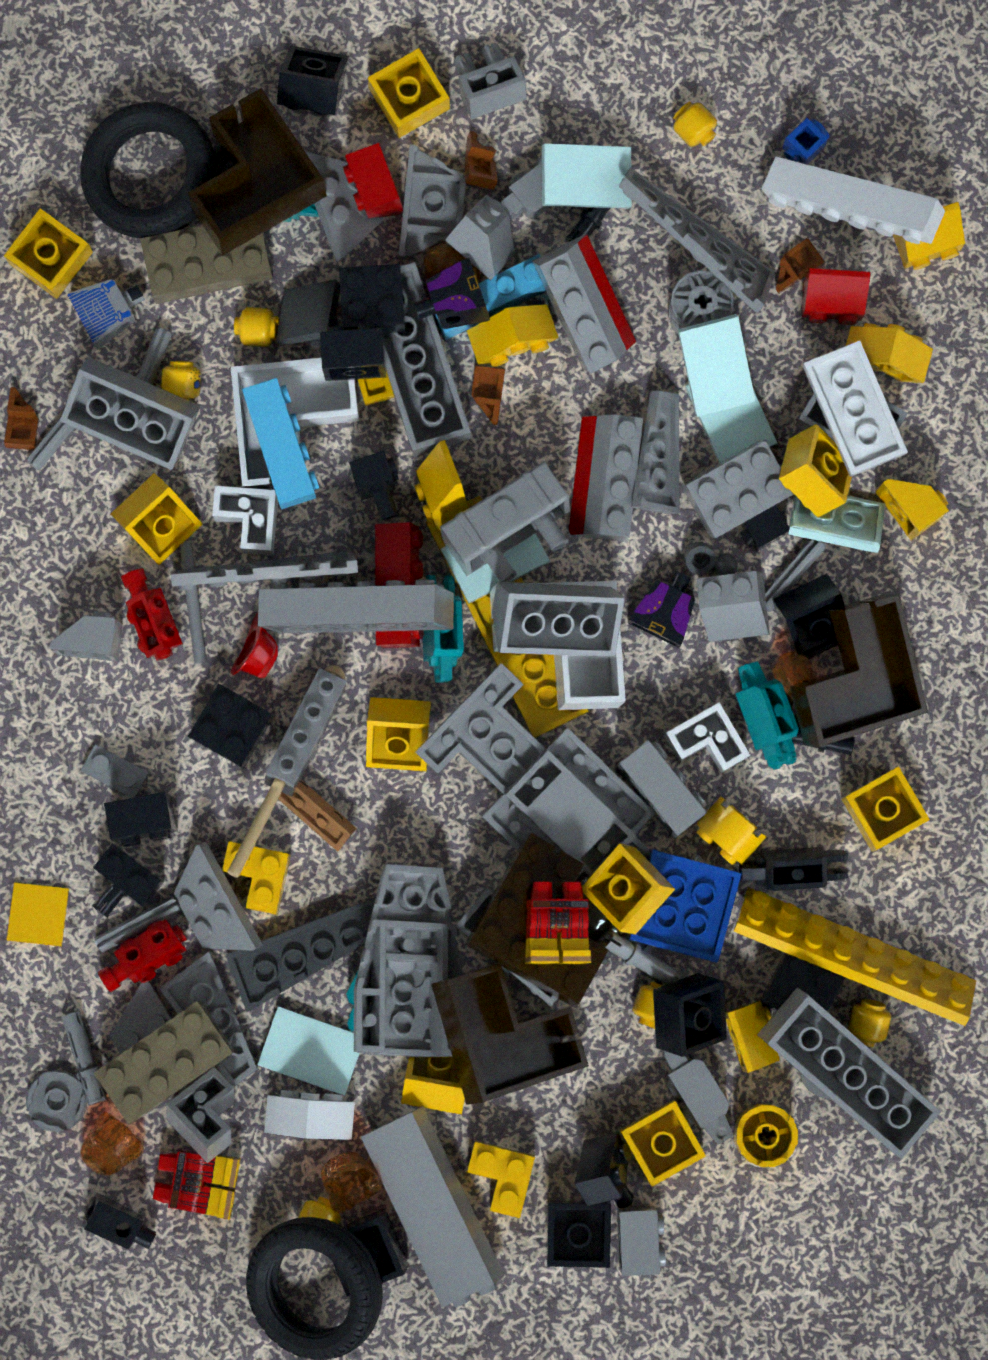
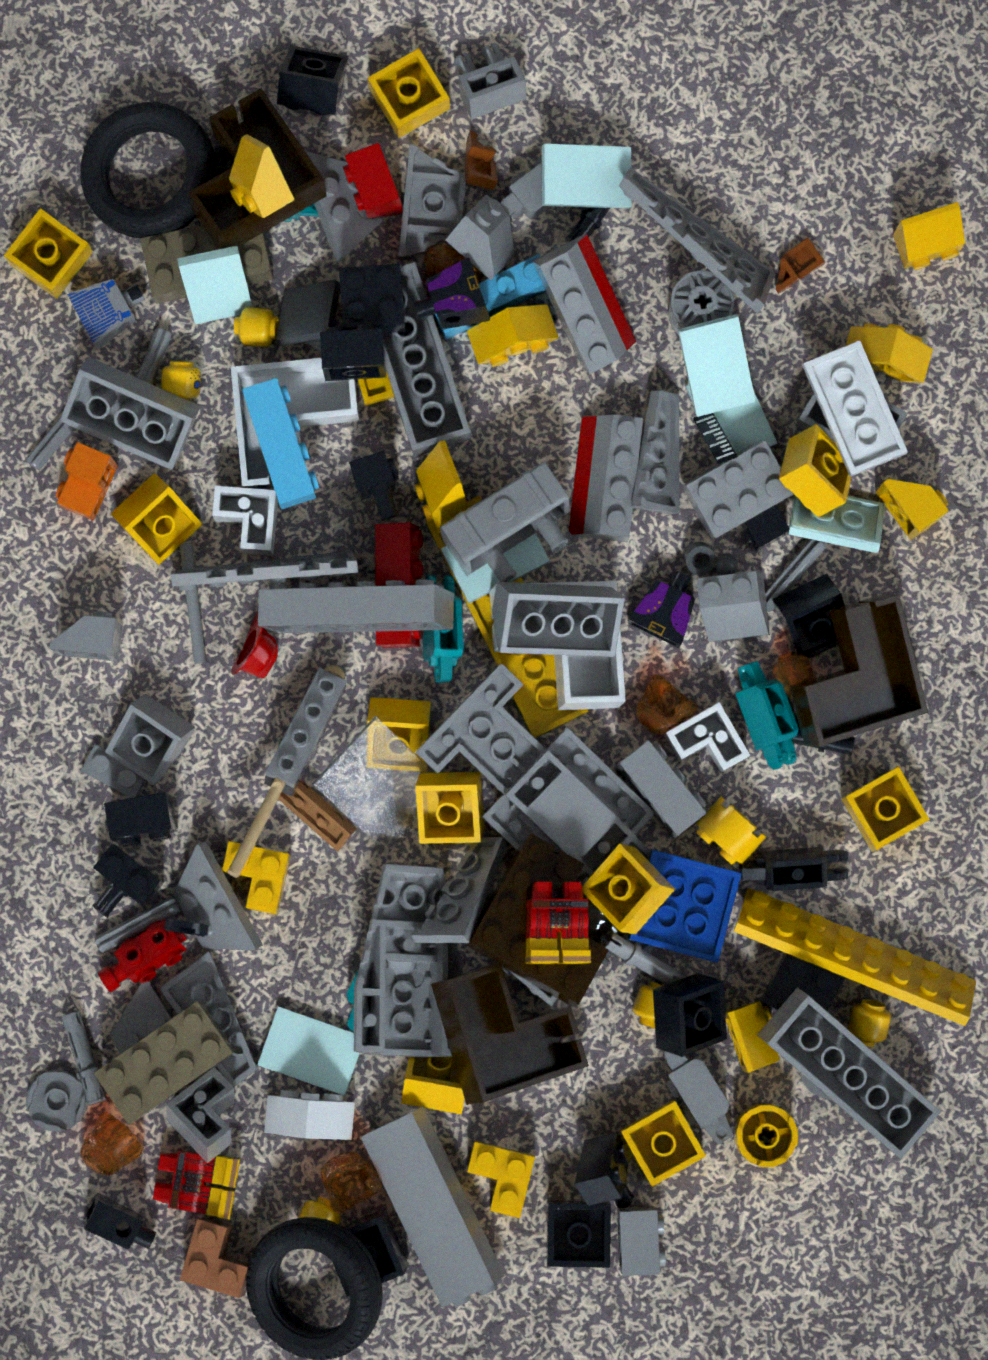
(21, 423): dark orange slope -> none
(37, 914): yellow piece -> none
(87, 481): none -> orange brick
(149, 738): none -> light grey slope
(154, 620): red brick -> none
(186, 927): none -> black tile
(207, 1261): none -> nougat brick
(215, 284): none -> light aqua tile
(231, 726): black brick -> none
(258, 179): none -> yellow slope
(298, 953): dark grey wing -> none
(375, 784): none -> clear piece
(450, 807): none -> yellow brick
(463, 896): none -> light grey wing
(488, 390): dark orange slope -> none
(663, 706): none -> clear orange hair
(695, 124): yellow head -> none
(715, 438): none -> black sticker
(805, 141): blue brick -> none
(835, 295): red slope -> none
(853, 200): white brick -> none

